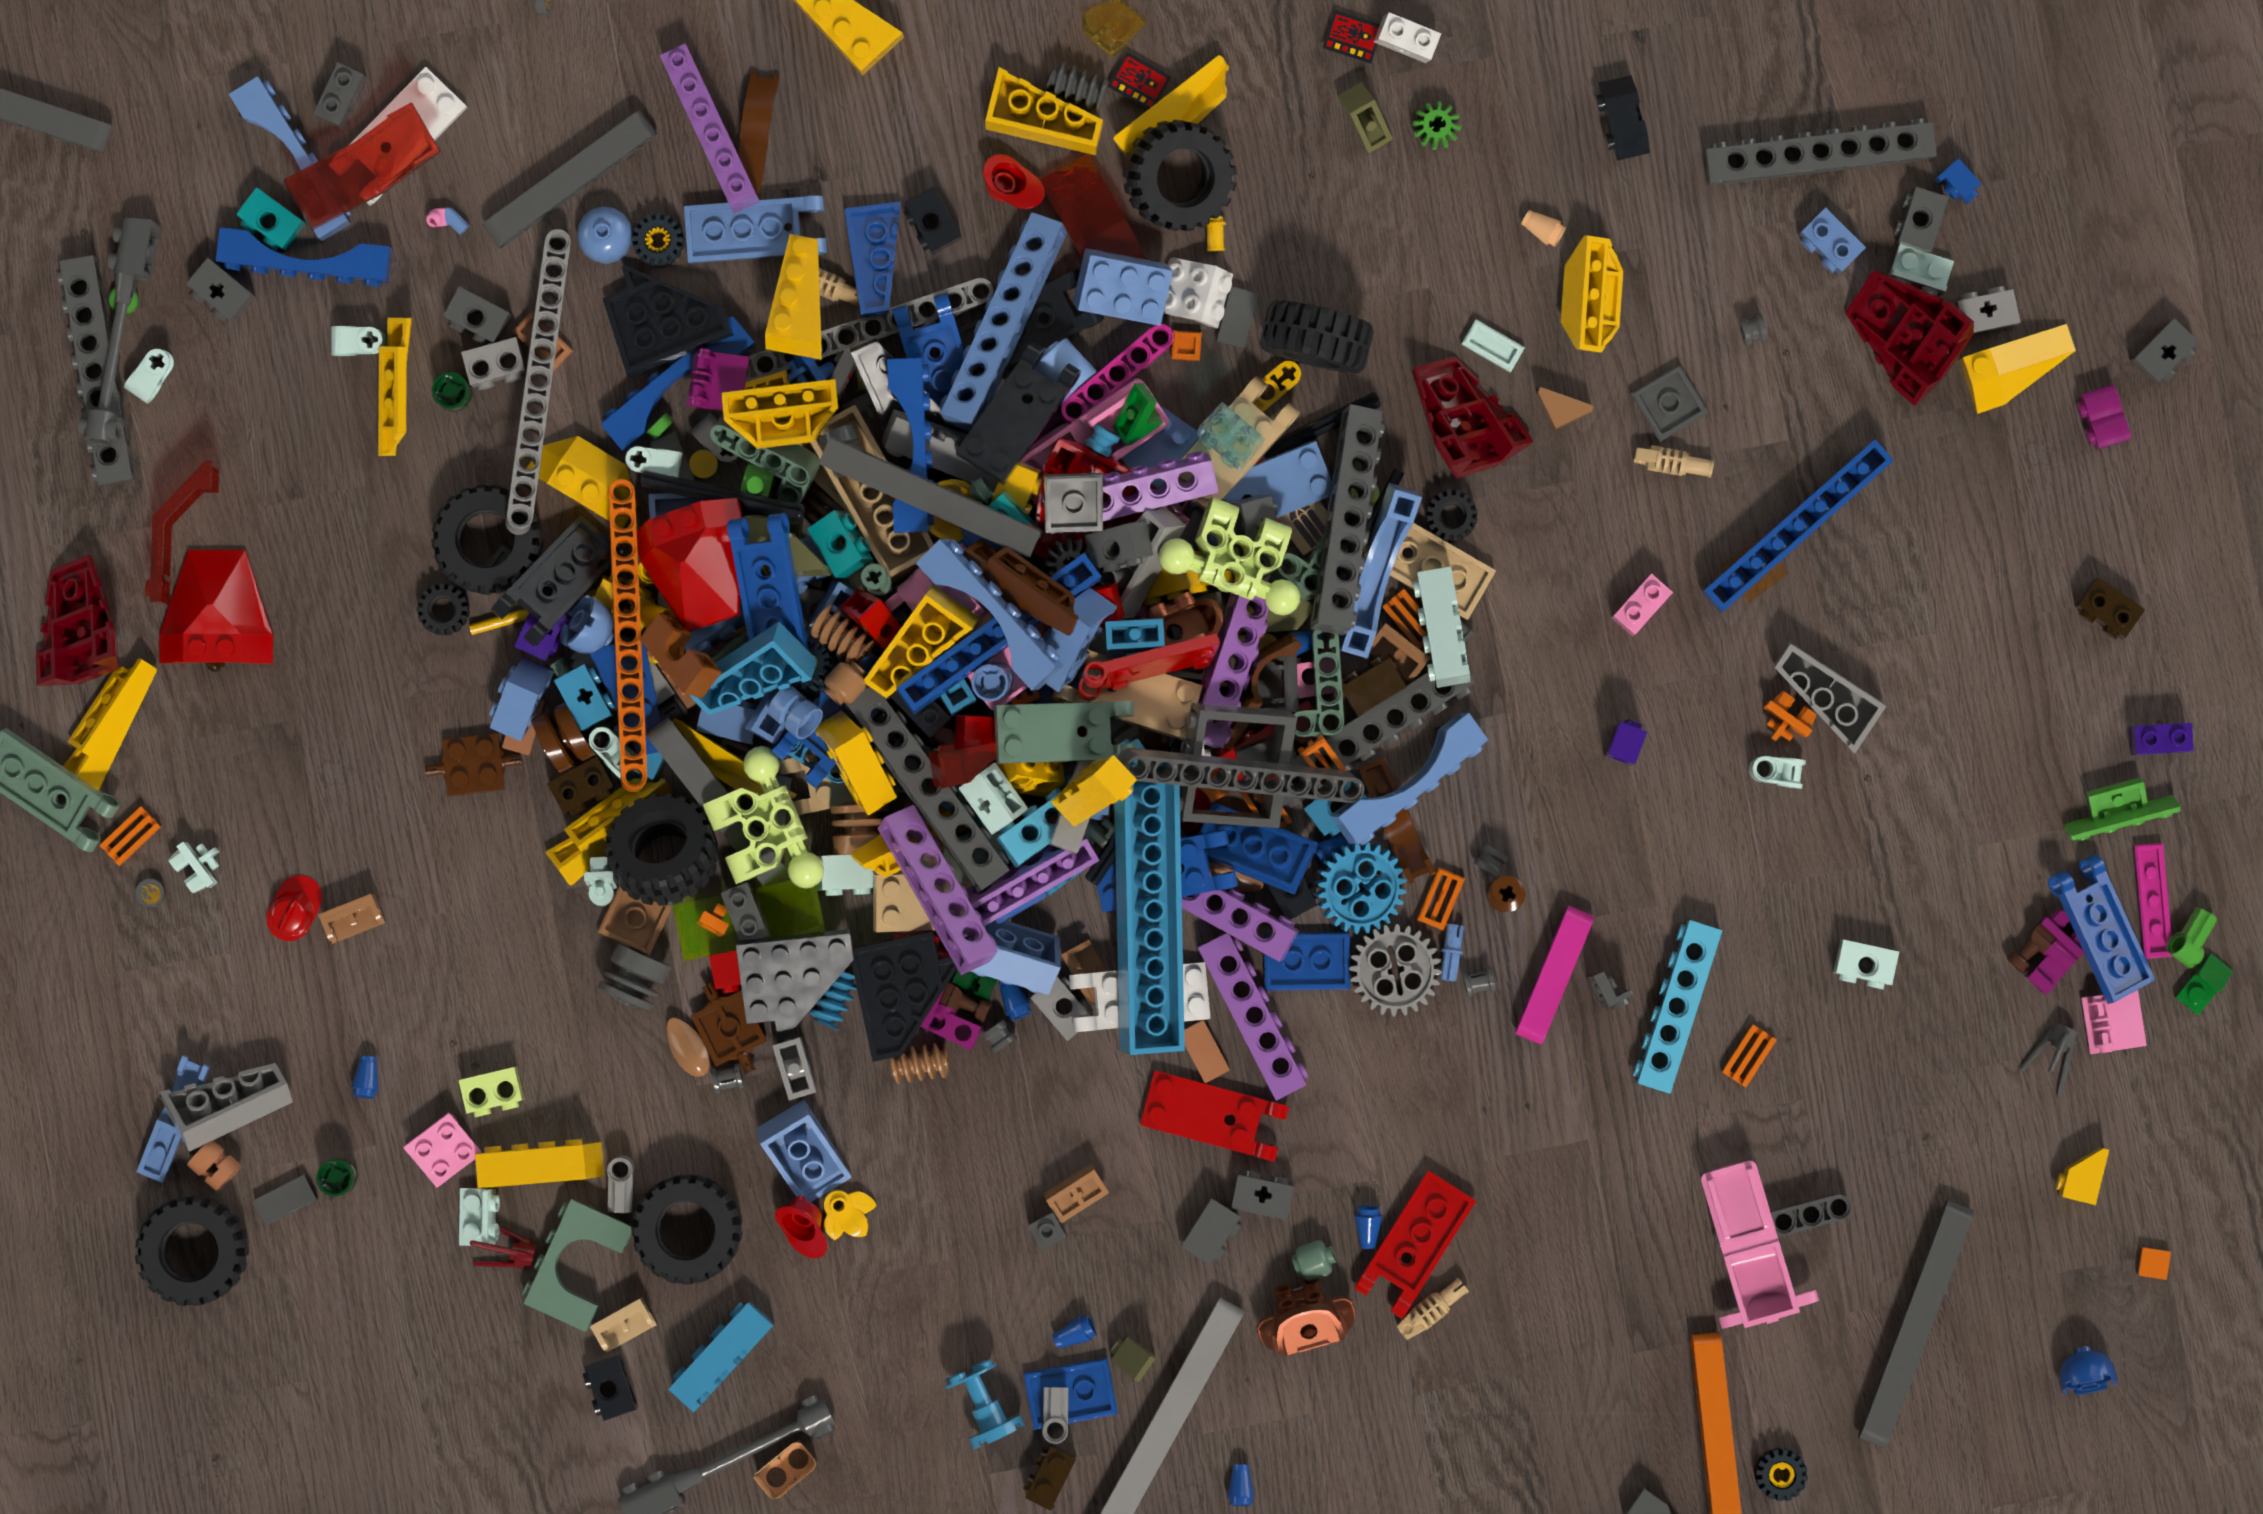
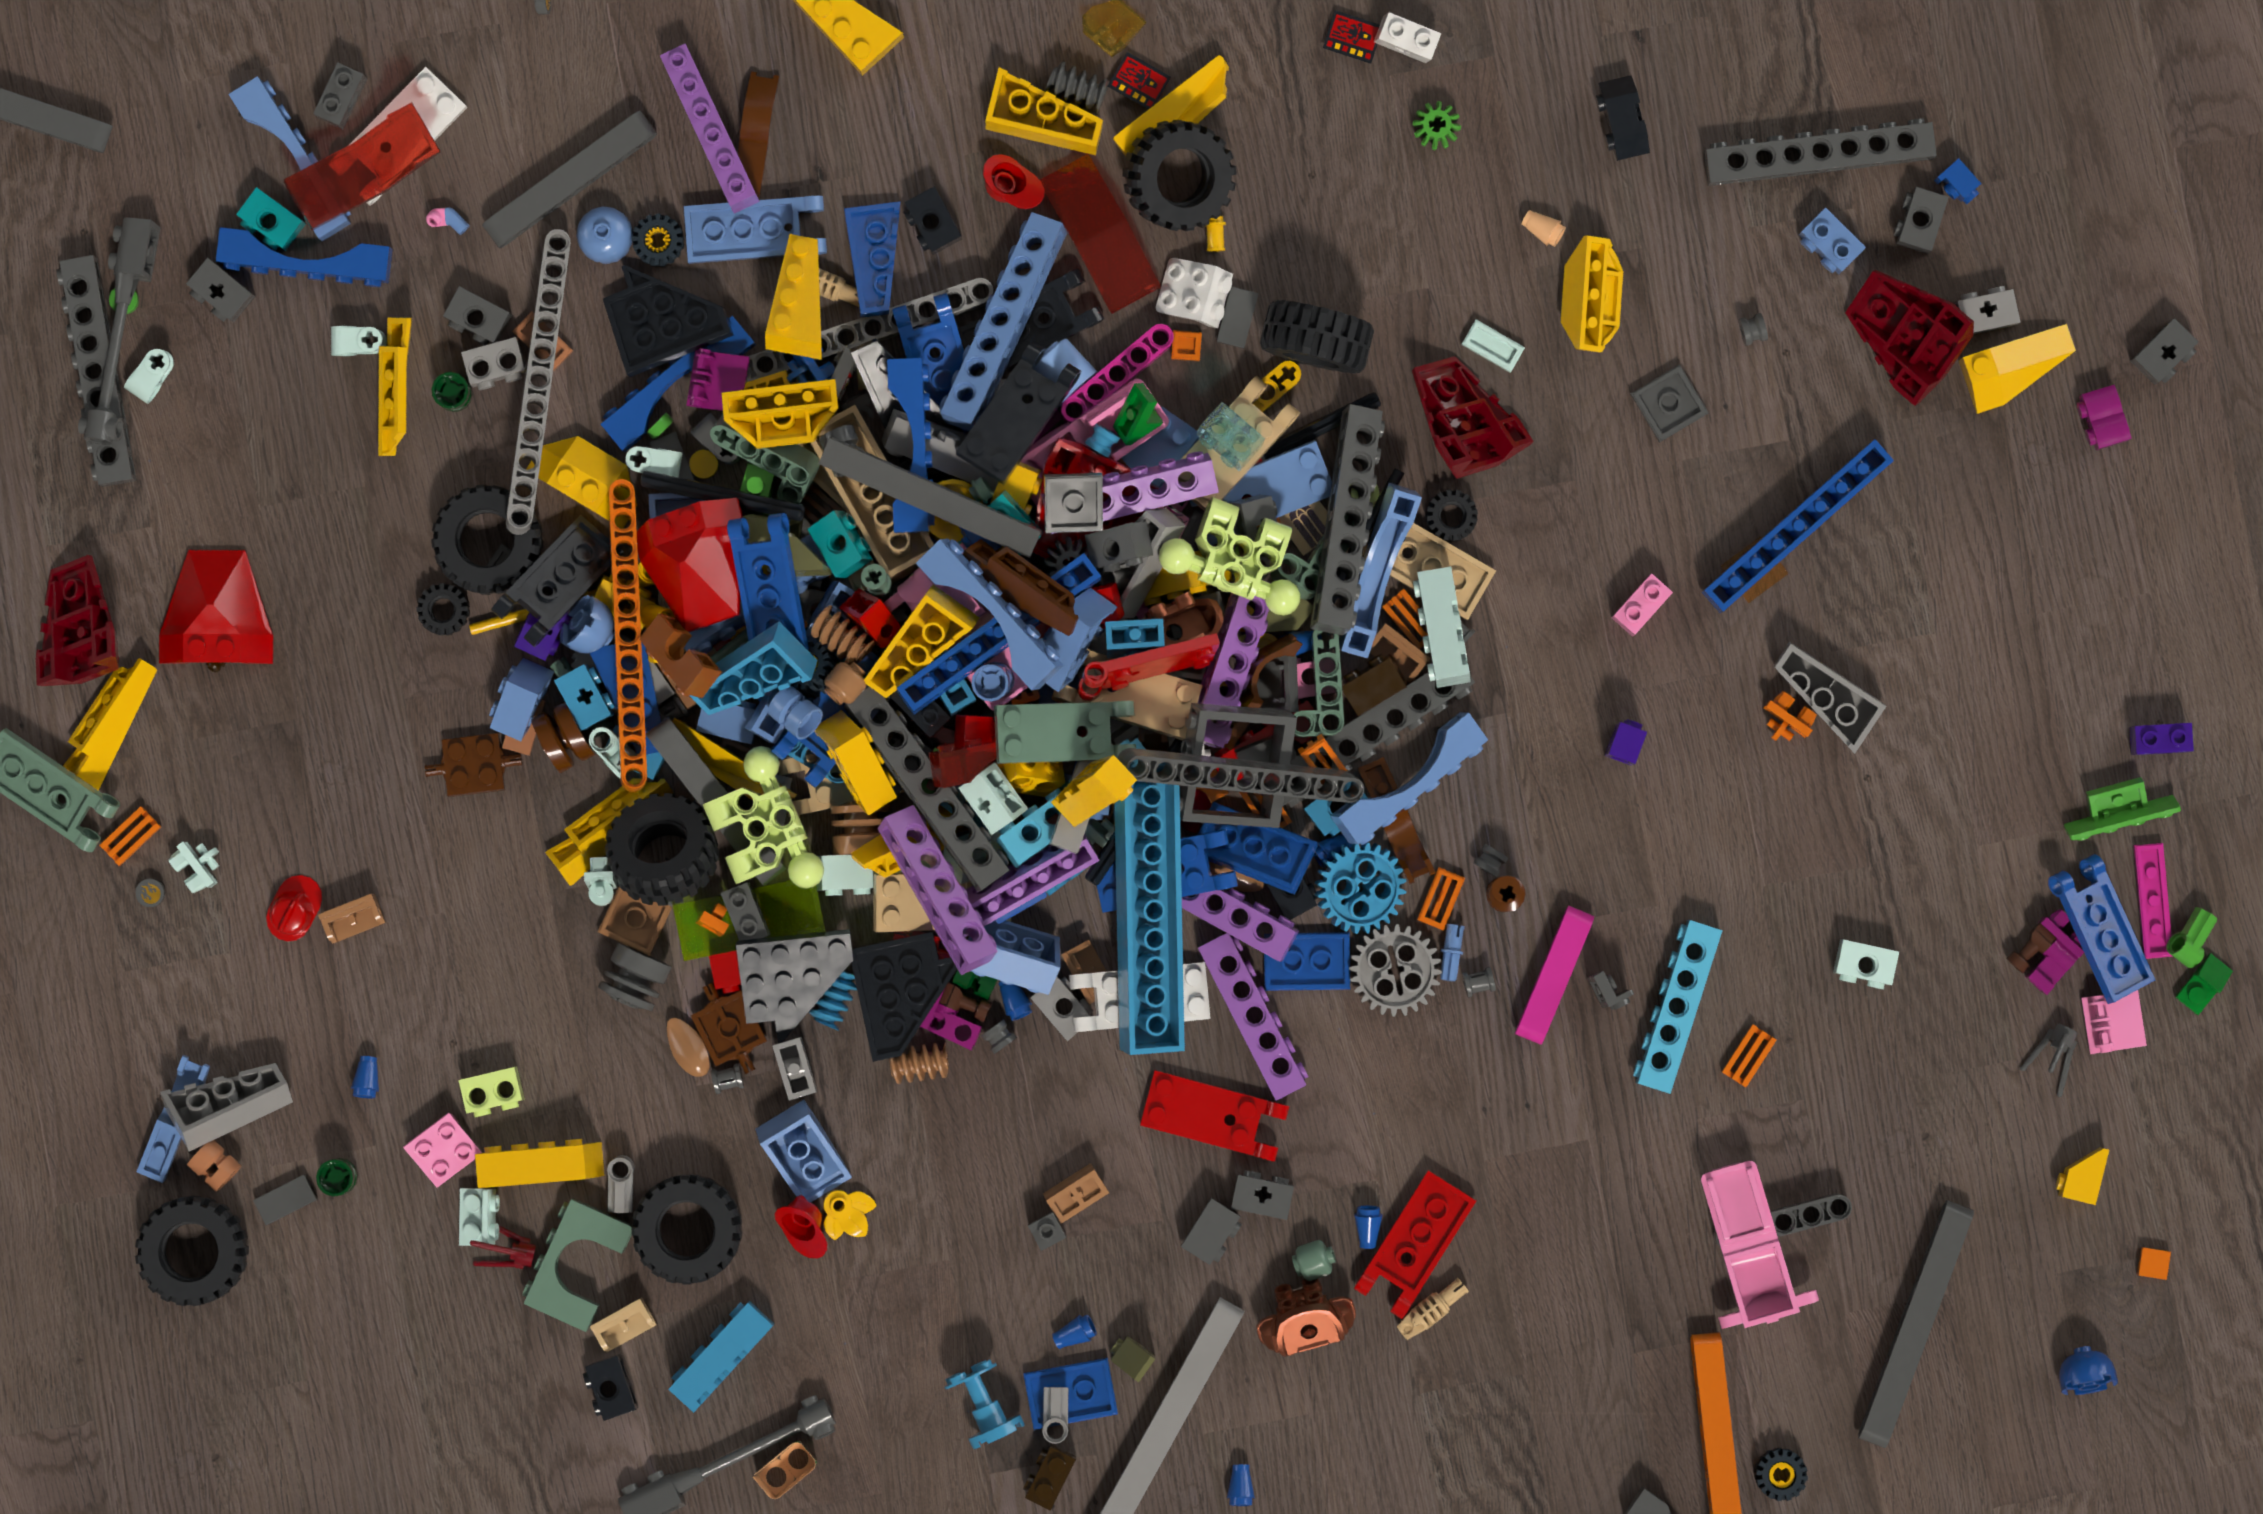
(202, 481): clear red windscreen -> none
(581, 785): dark brown brick -> none
(1122, 286): medium blue brick -> none
(1204, 1052): nougat tile -> none
(1365, 117): olive slope -> none
(1561, 408): medium nougat slope -> none
(1673, 461): tan hinge -> none
(1783, 771): light aqua piece -> none
(1921, 269): light aqua bracket -> none
(2109, 609): dark brown brick -> none

